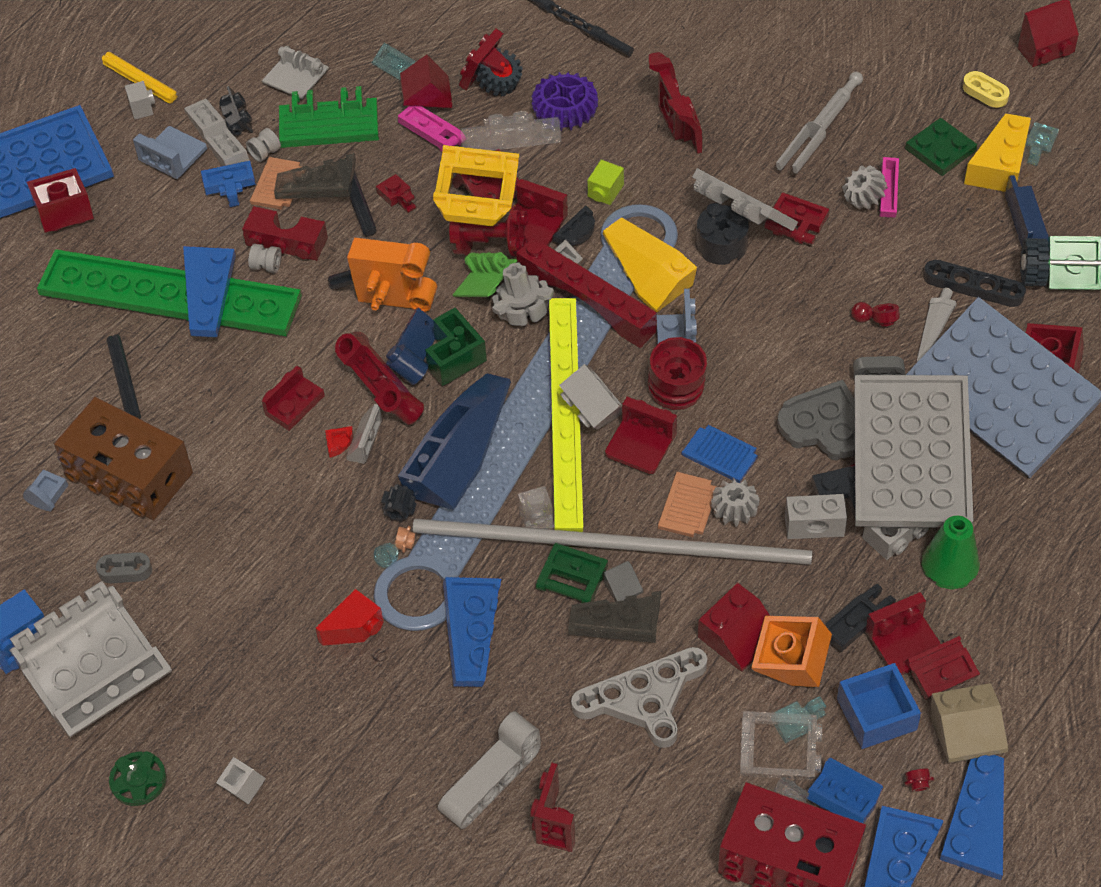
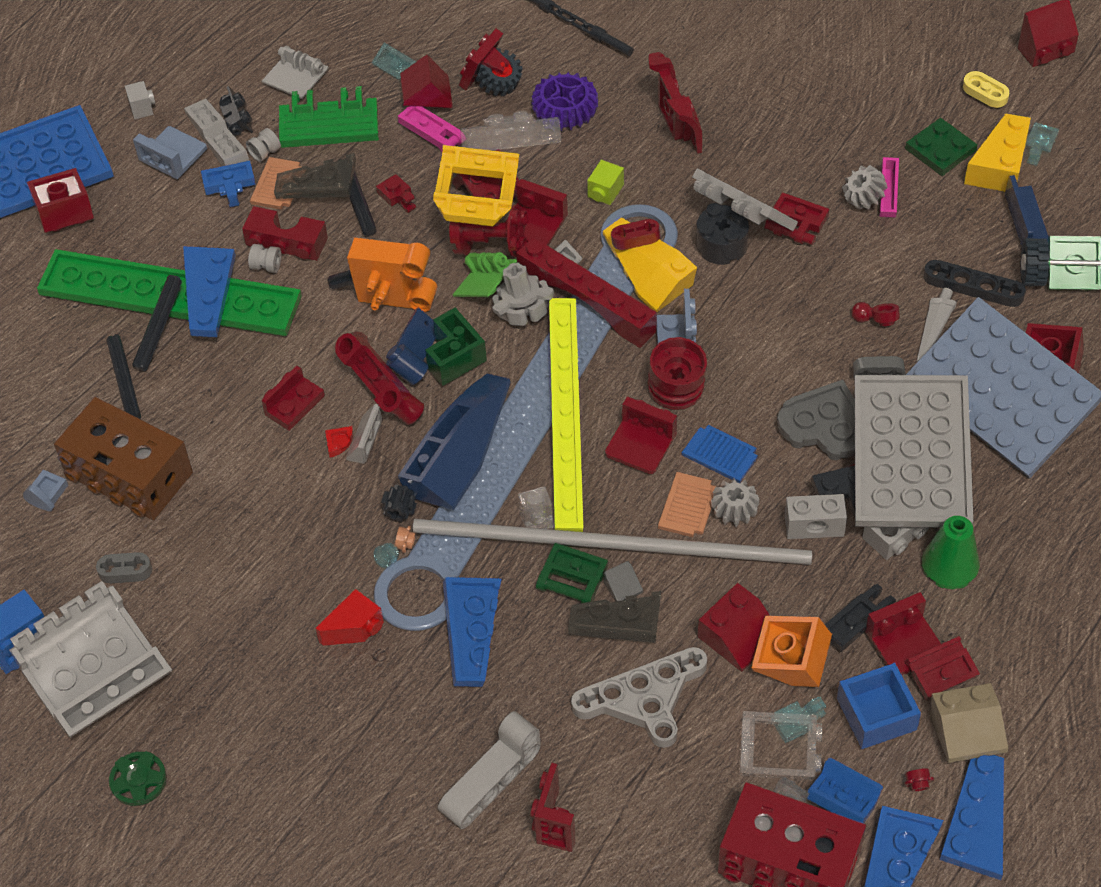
(136, 75): yellow axle -> none
(157, 323): none -> black axle
(241, 780): light grey plate -> none
(577, 229): black plate -> none
(591, 397): light grey slope -> none
(635, 234): none -> dark red beam
(816, 128): light grey piece -> none

